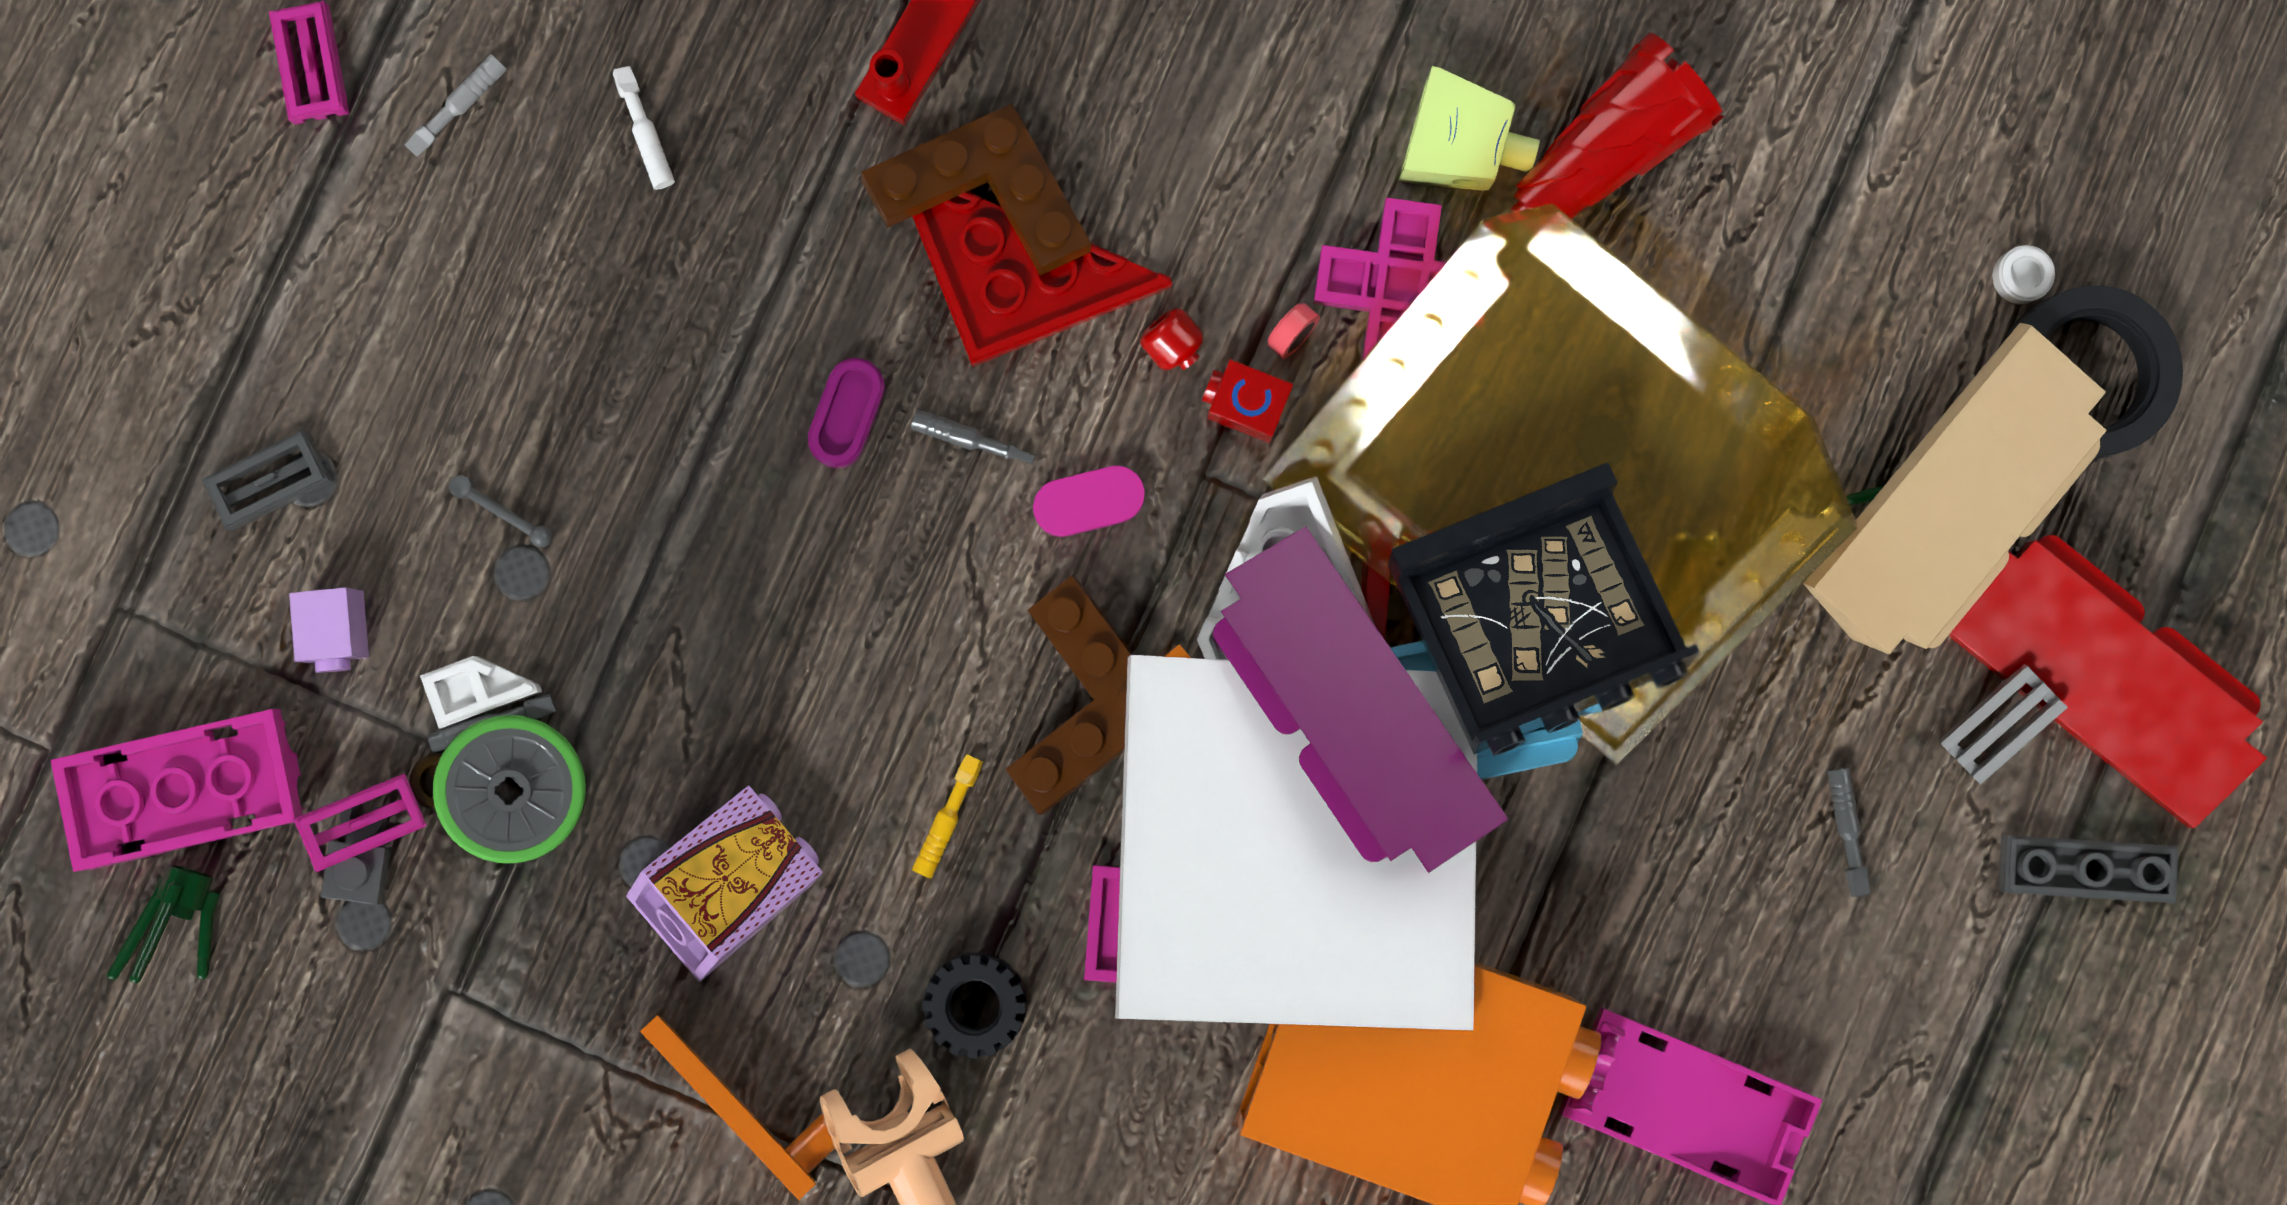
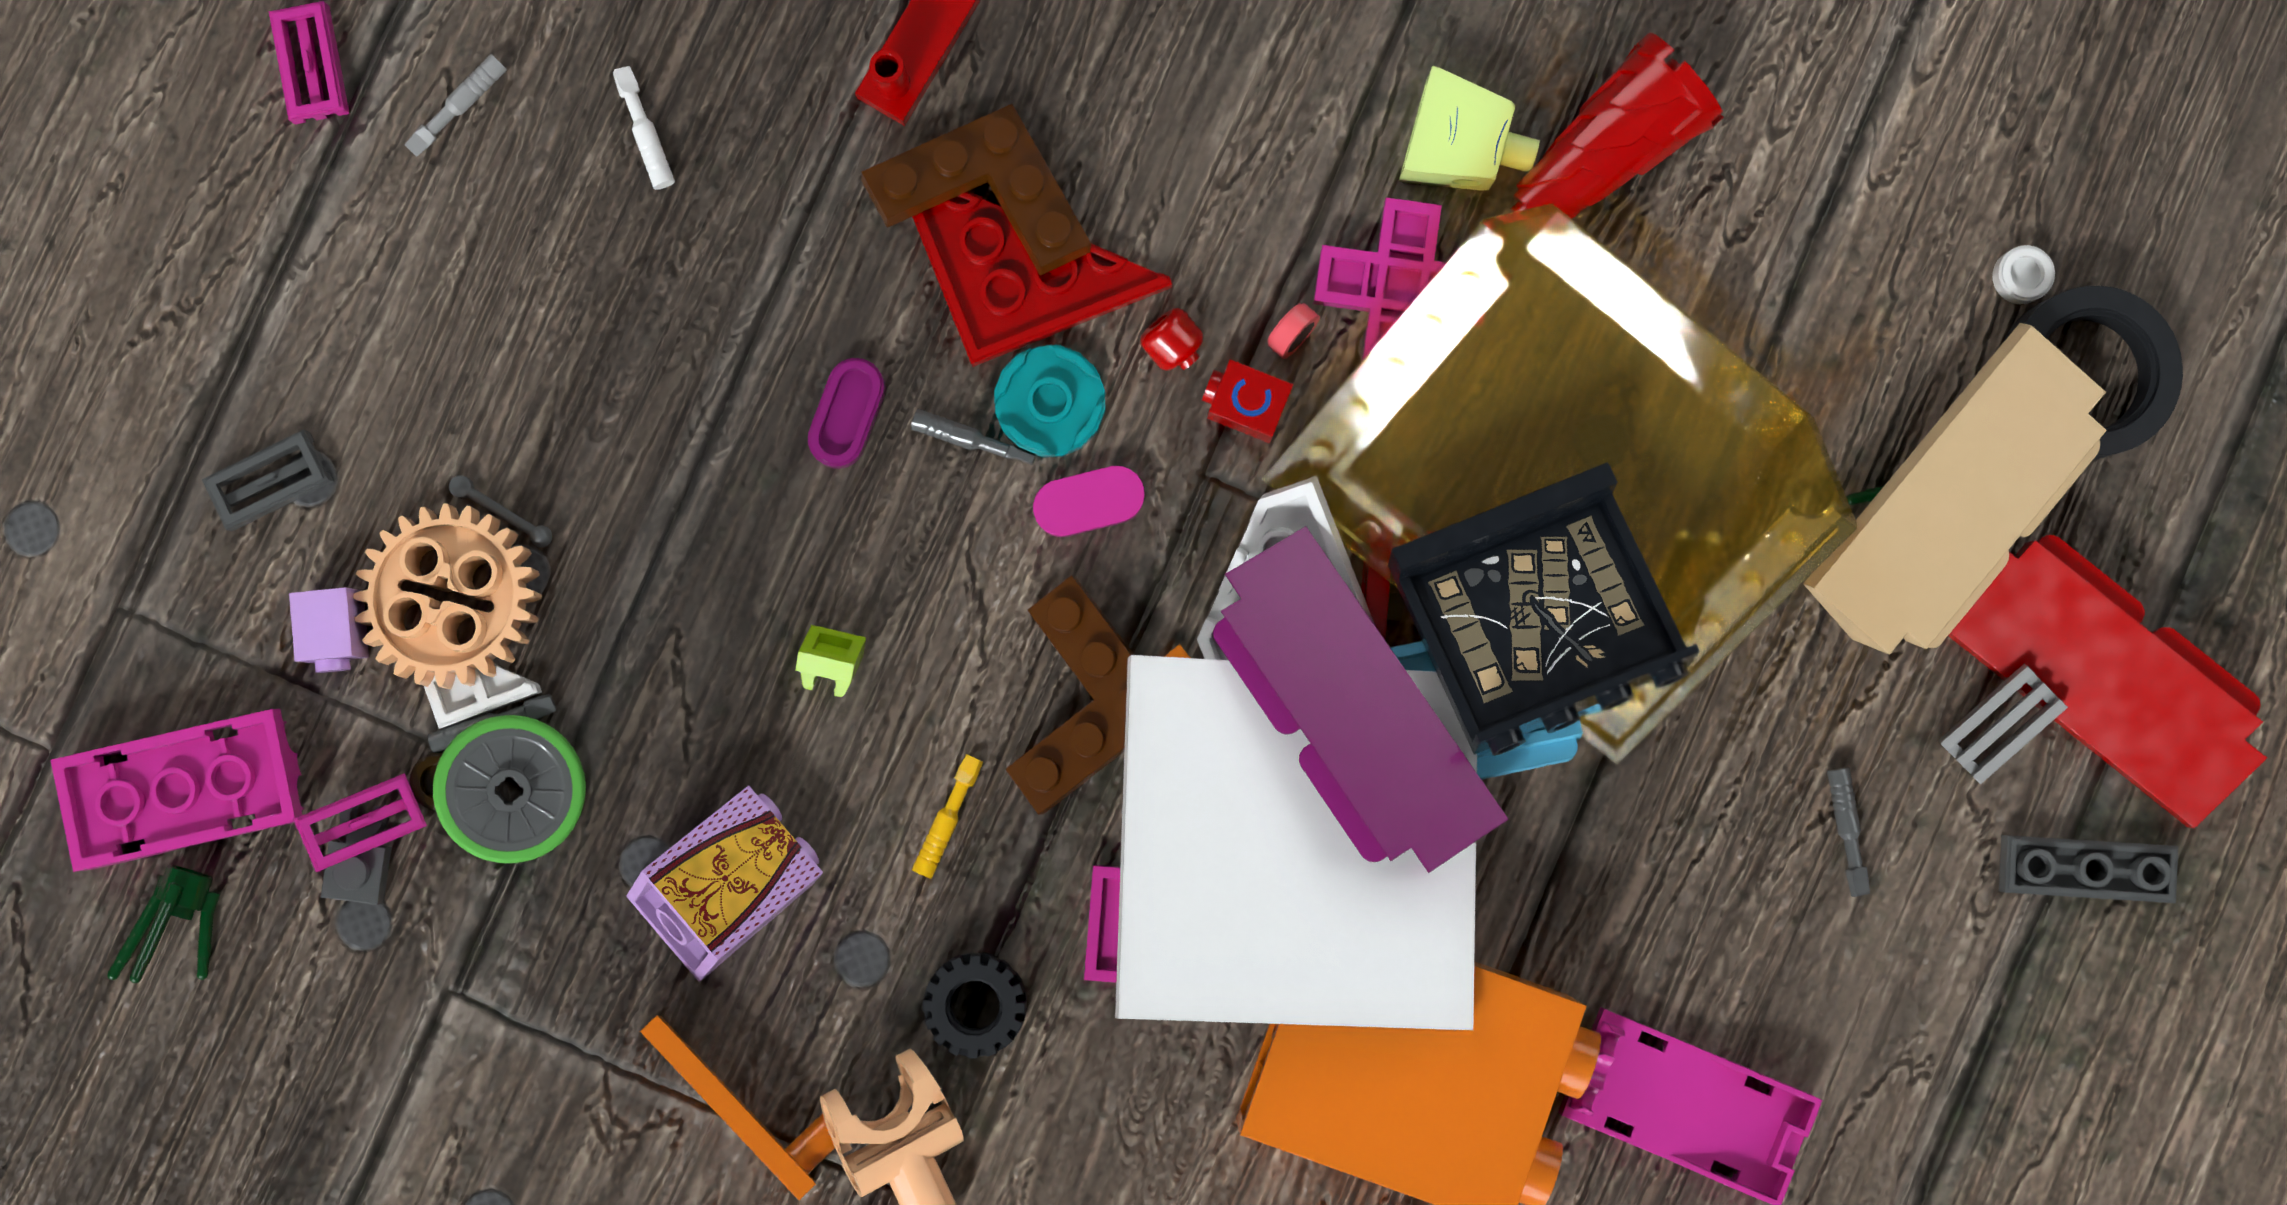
(433, 644): none -> light nougat gear
(830, 656): none -> lime tile
(1050, 401): none -> teal tile

